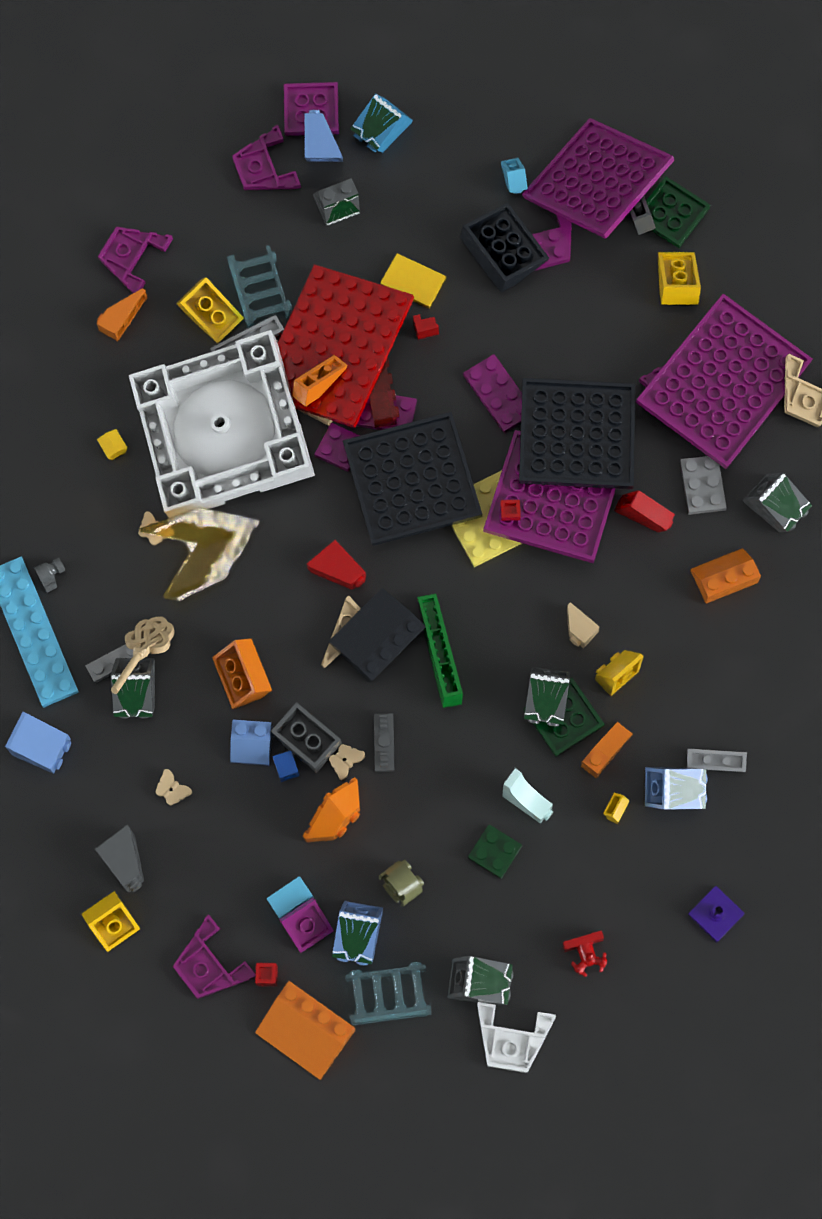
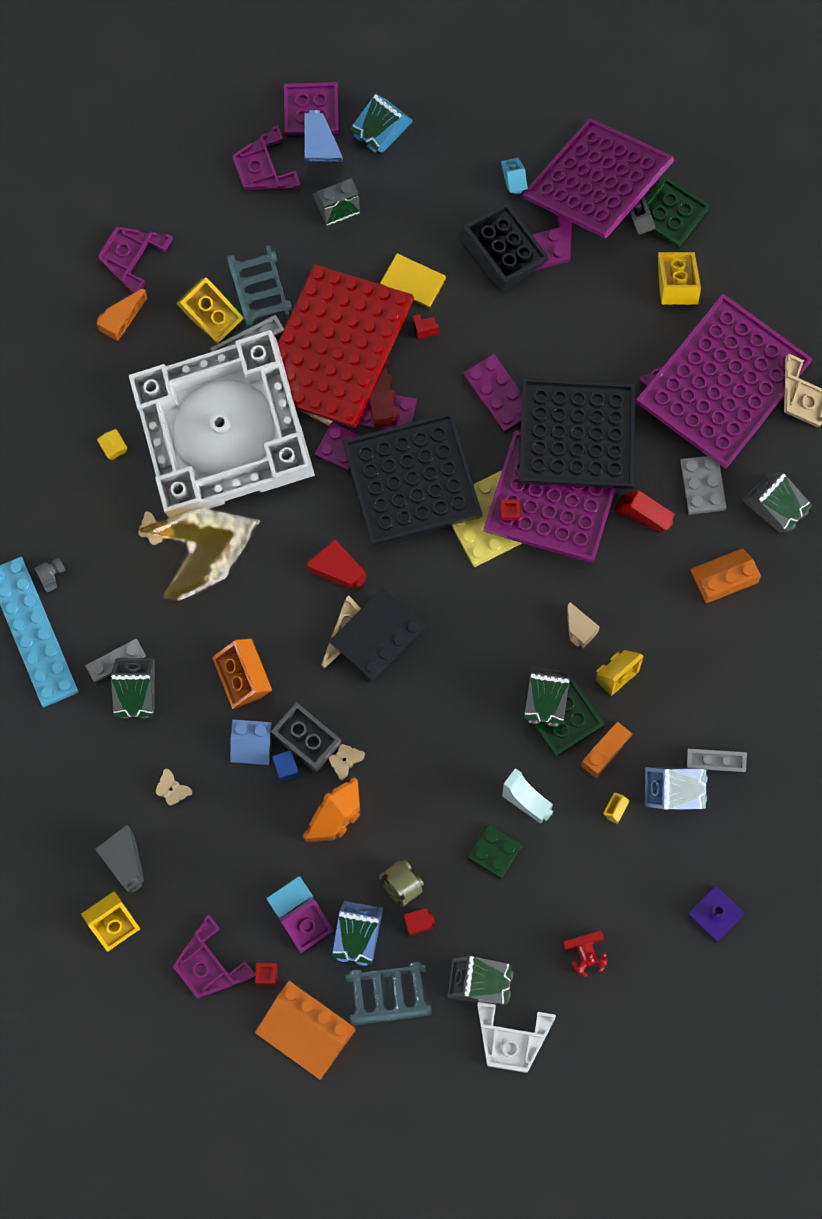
(38, 743): medium blue slope -> none
(156, 640): tan piece -> none
(317, 380): orange slope -> none
(384, 742): dark grey plate -> none
(419, 922): none -> red brick
(440, 651): green slope -> none

